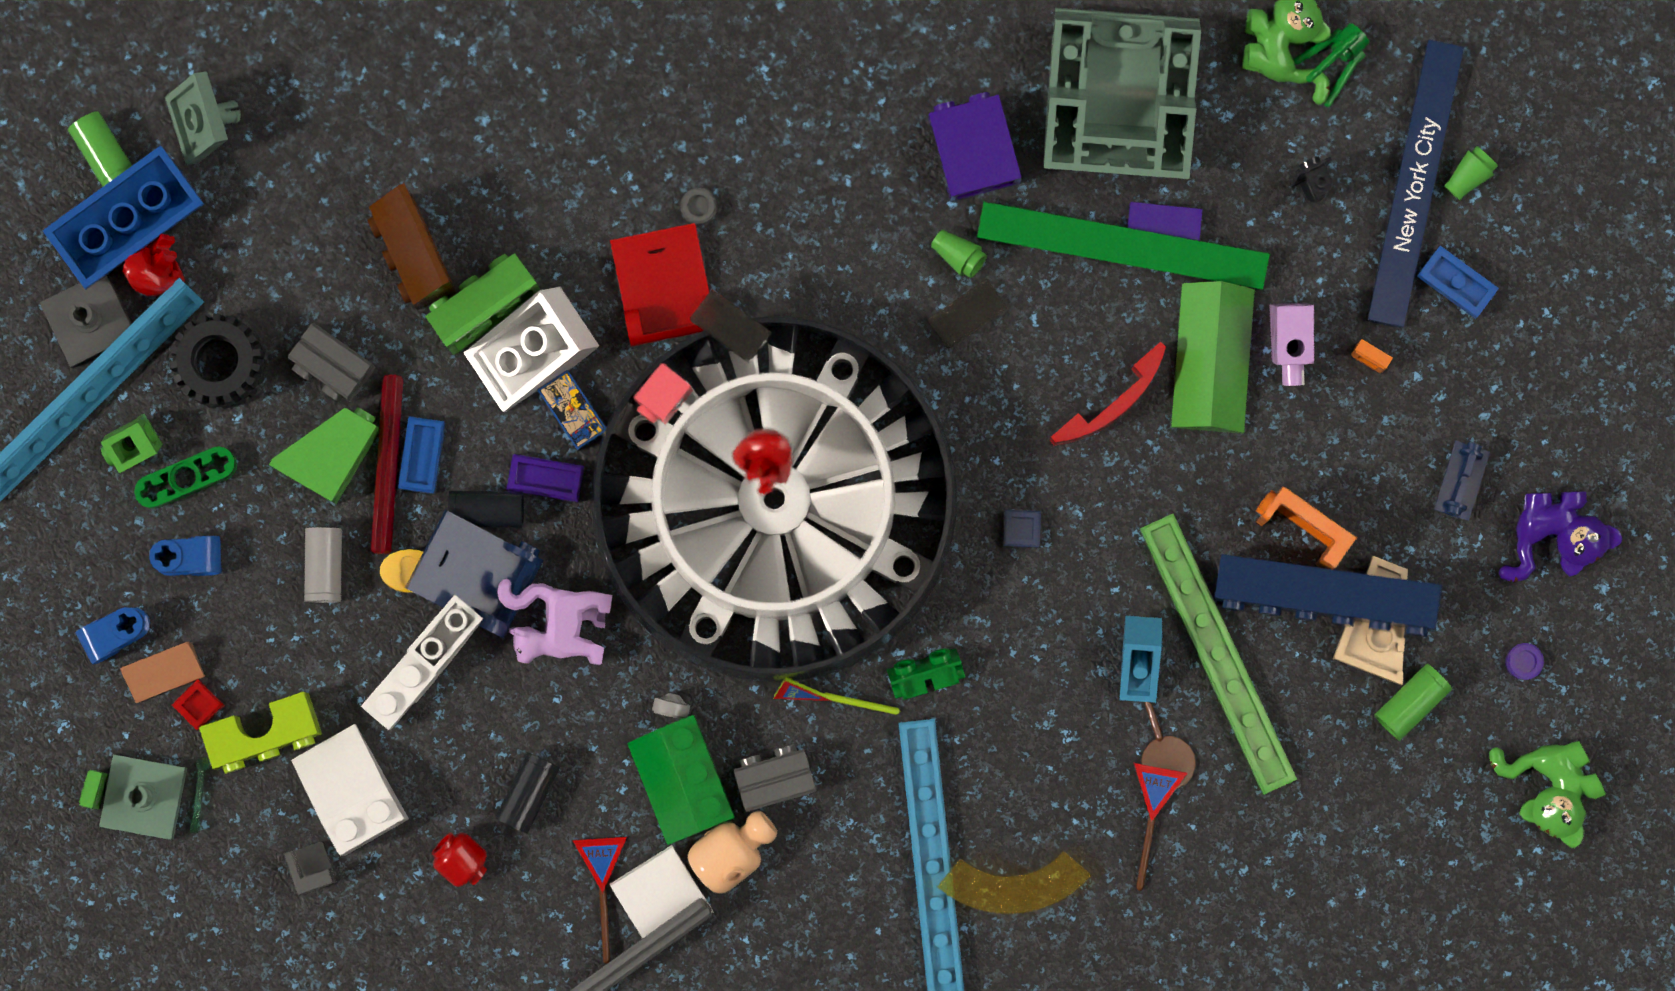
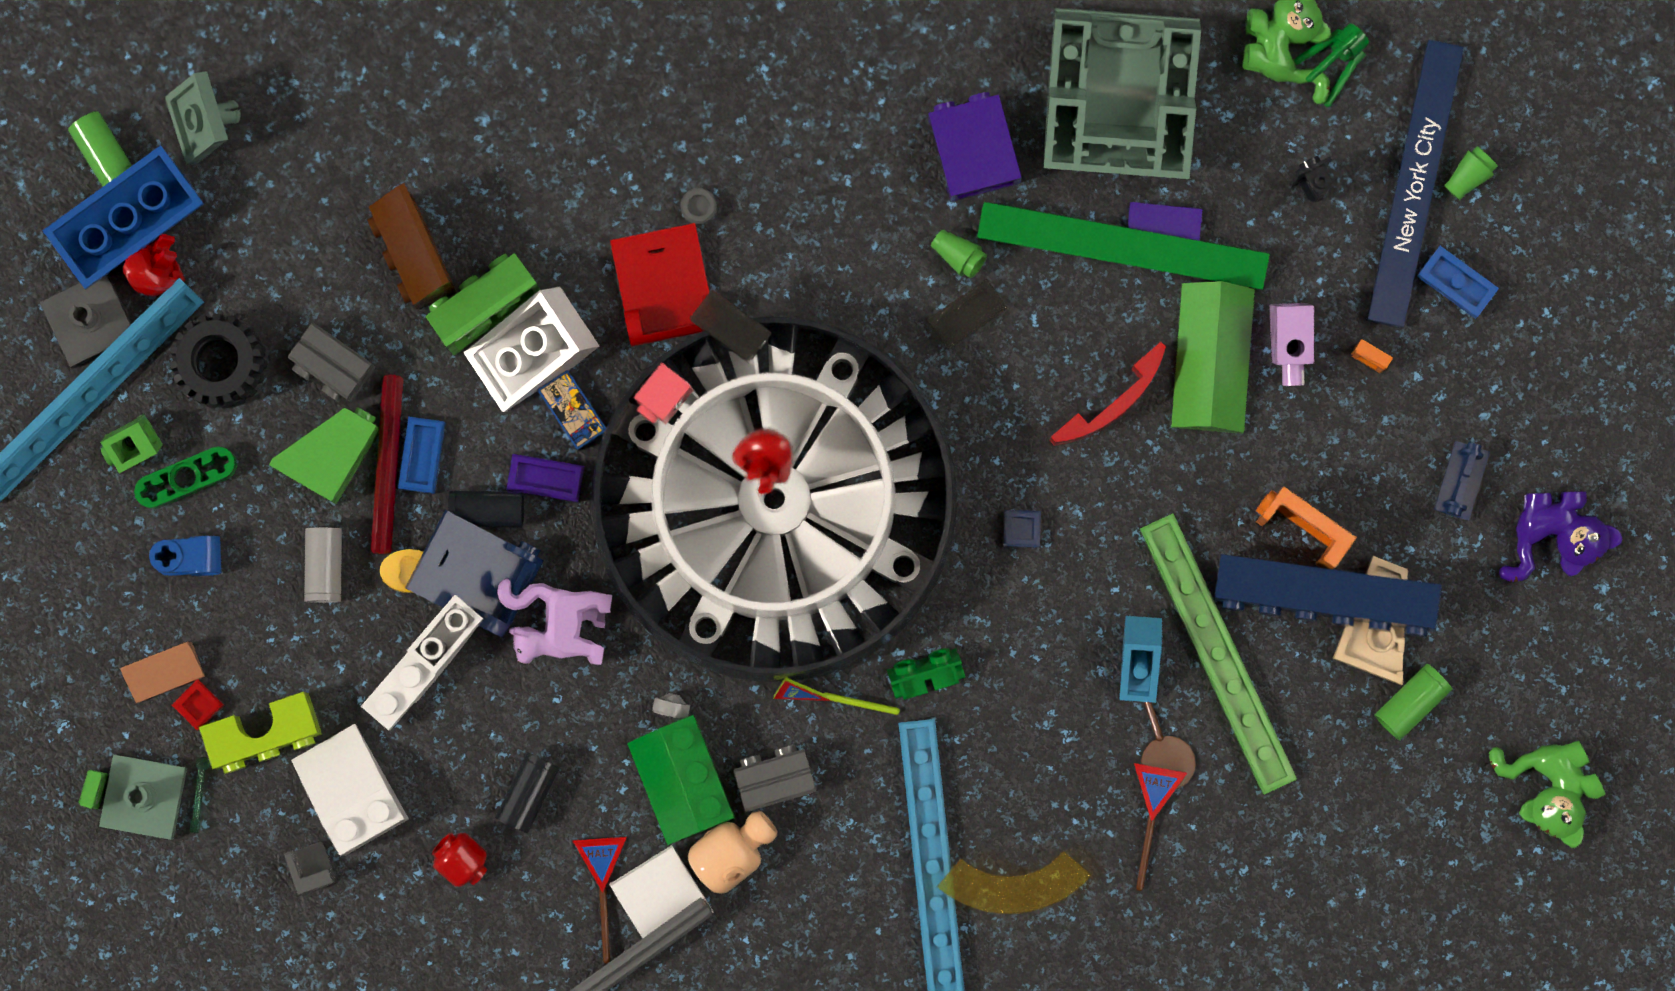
(107, 635): blue piece -> none
(1524, 661): dark purple tile -> none

